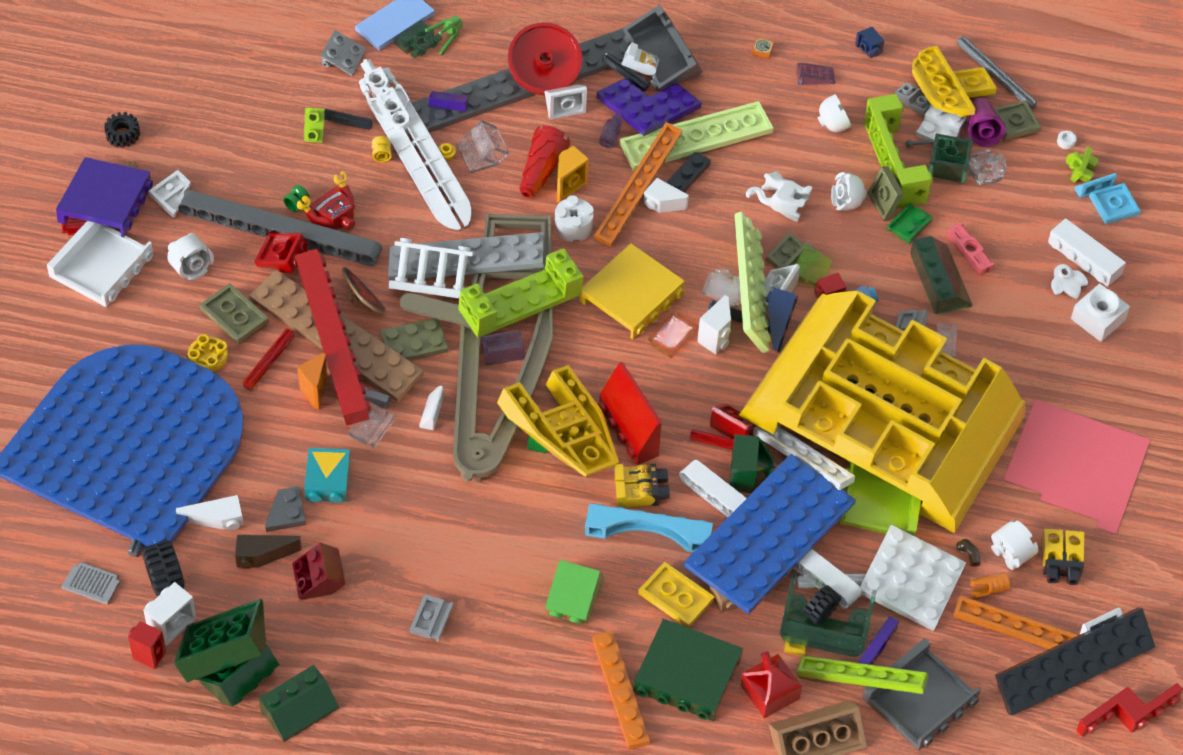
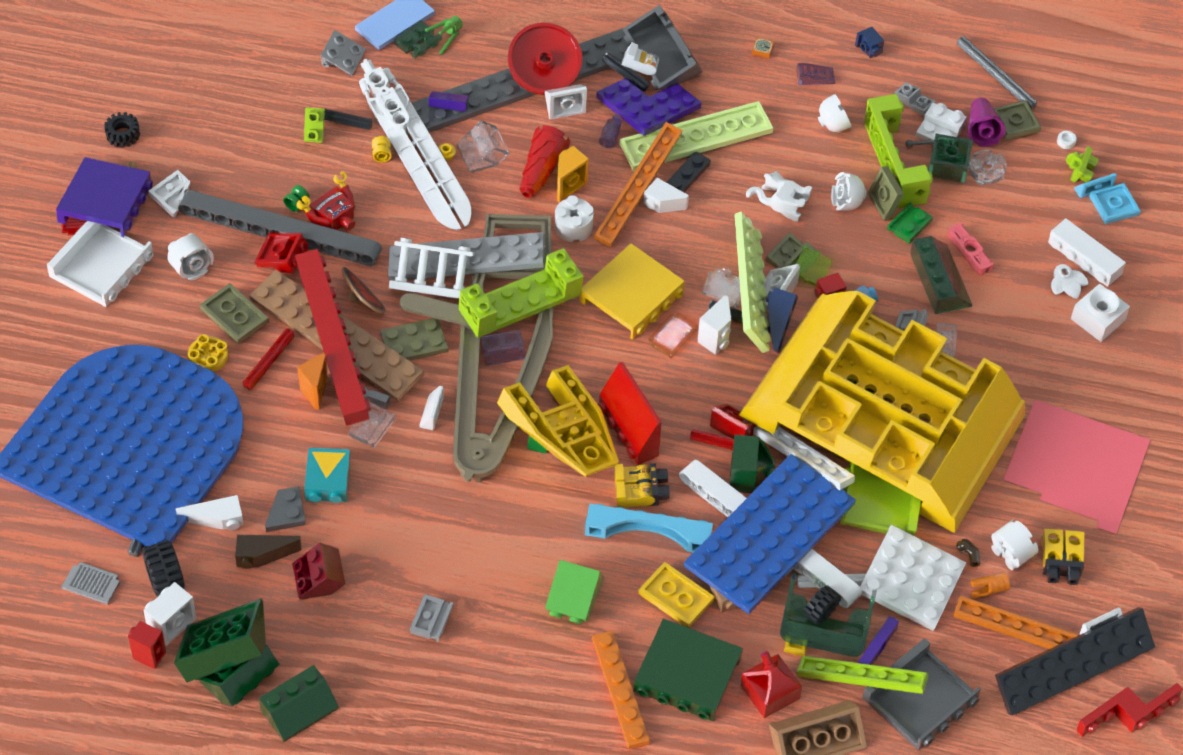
(948, 88): yellow plate -> none

